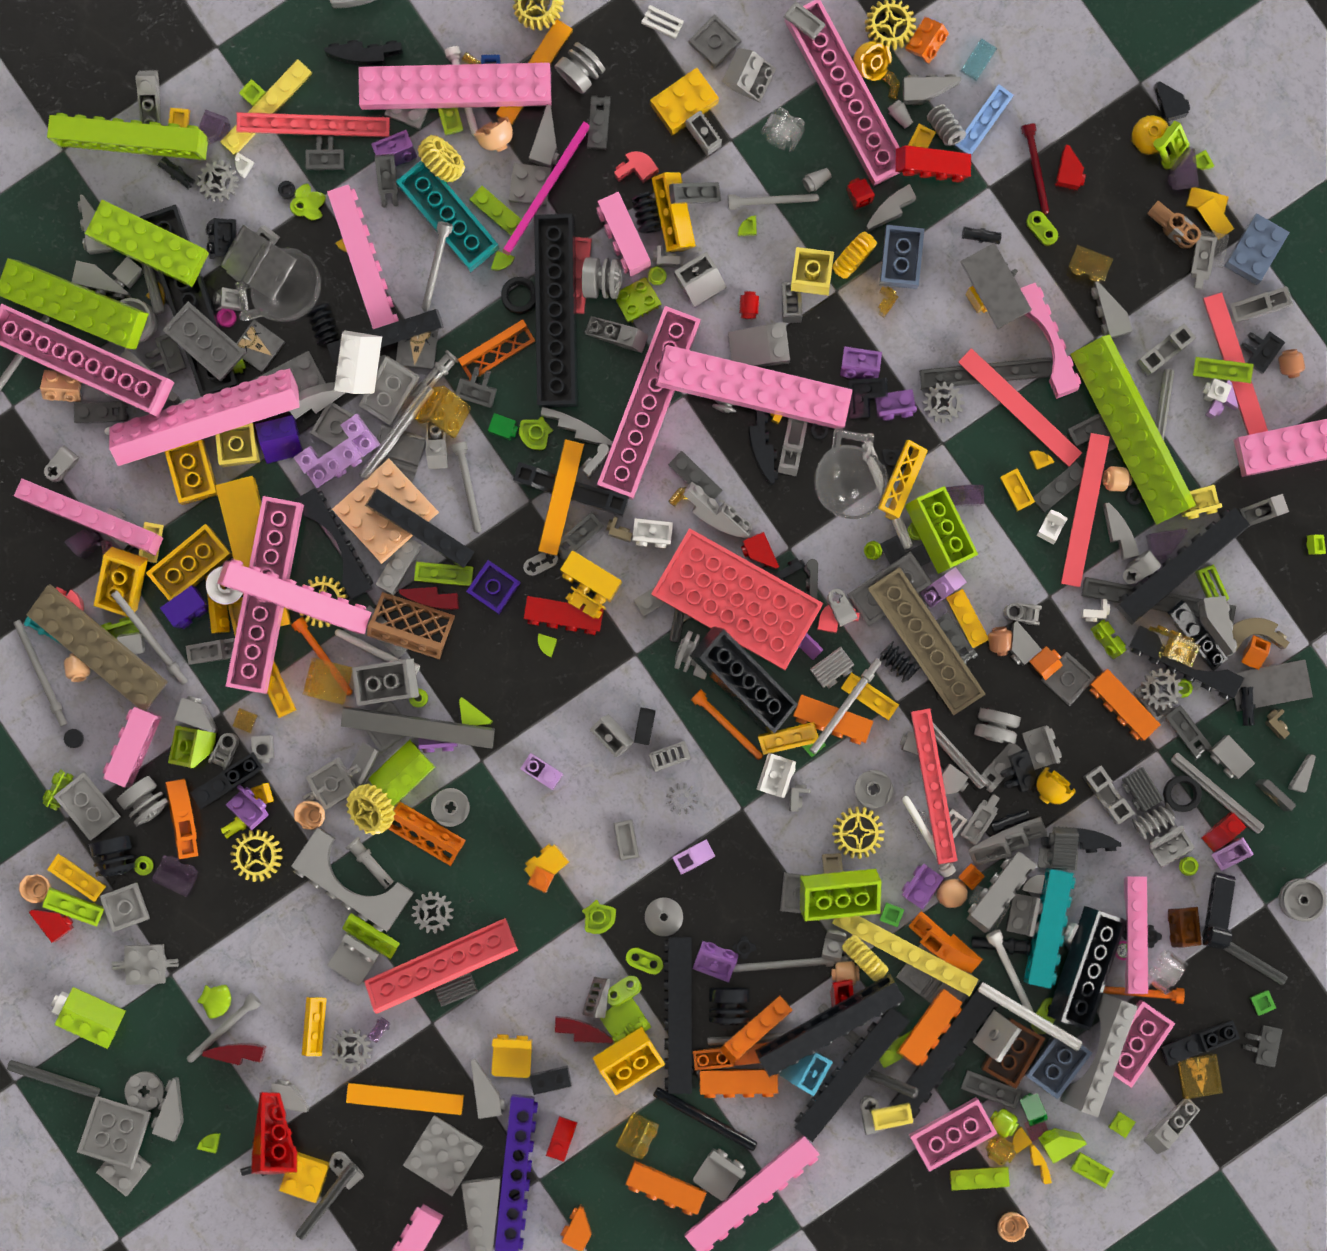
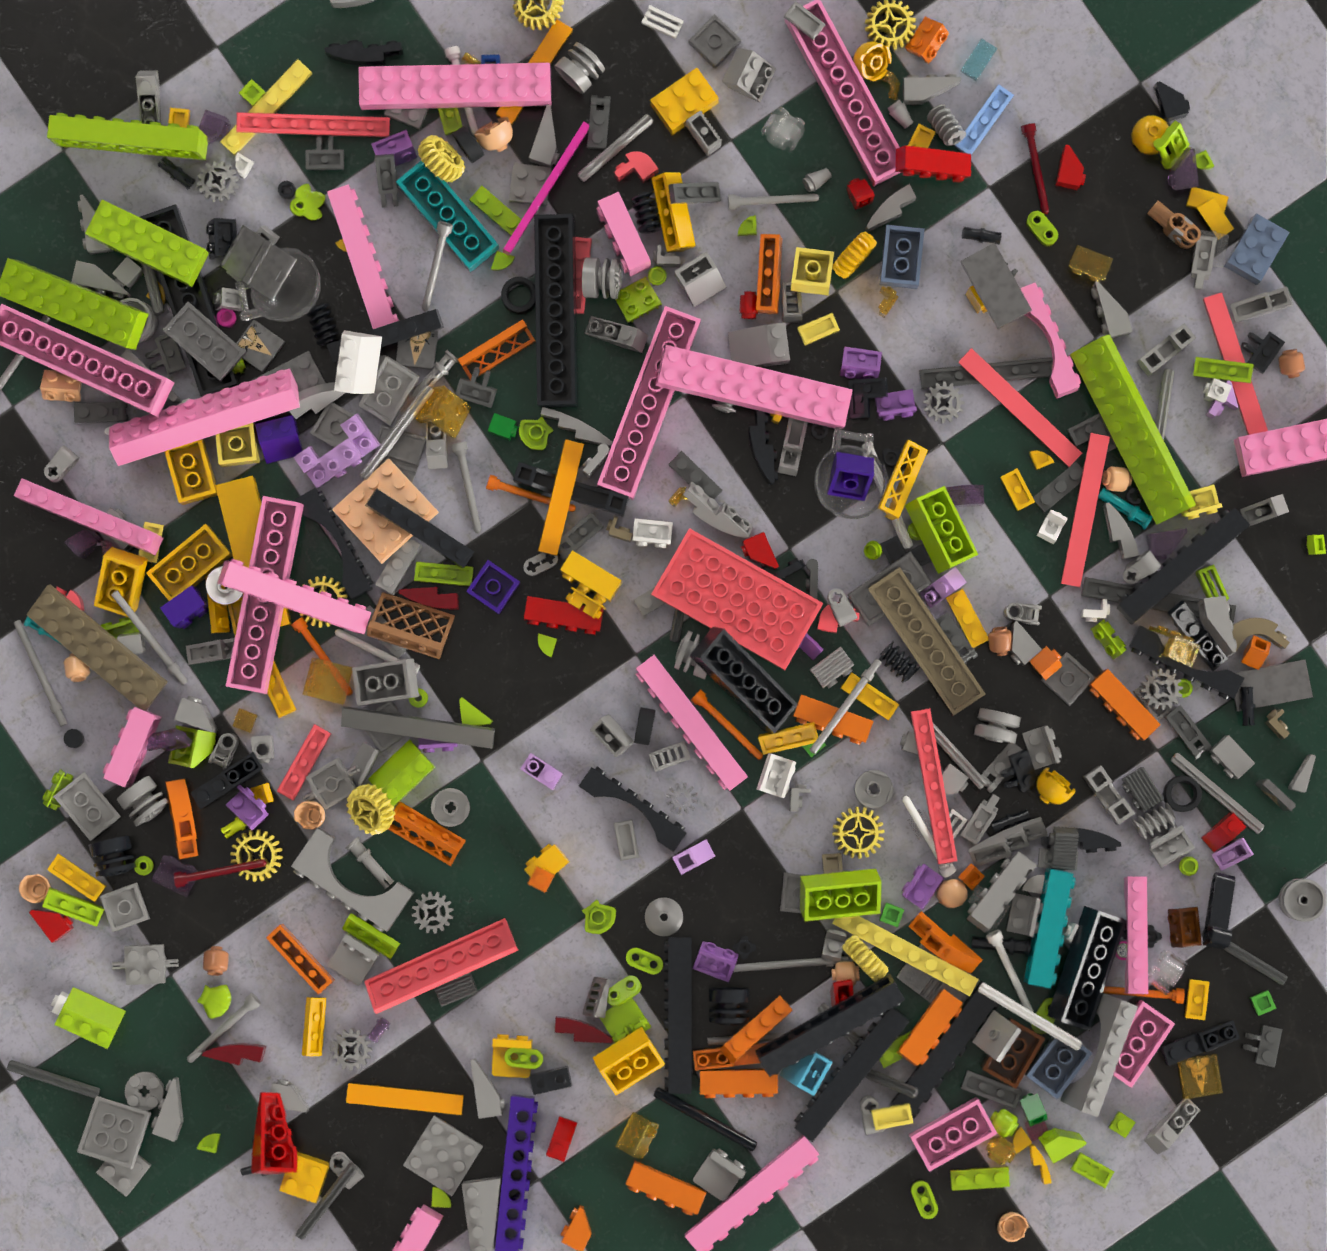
(168, 740): none -> clear purple bracket
(183, 878): none -> dark red piece
(215, 961): none -> nougat head
(300, 958): none -> orange brick
(304, 762): none -> coral tile
(440, 1198): none -> lime tile
(468, 144): none -> black tyre
(495, 484): none -> orange piece
(523, 1058): none -> lime plate
(615, 147): none -> light grey axle
(666, 832): none -> black arch
(691, 722): none -> bright pink brick
(769, 273): none -> orange brick
(818, 329): none -> light yellow tile
(851, 476): none -> dark purple slope
(924, 1199): none -> lime plate
(1133, 512): none -> teal pin
(1197, 999): none -> yellow plate

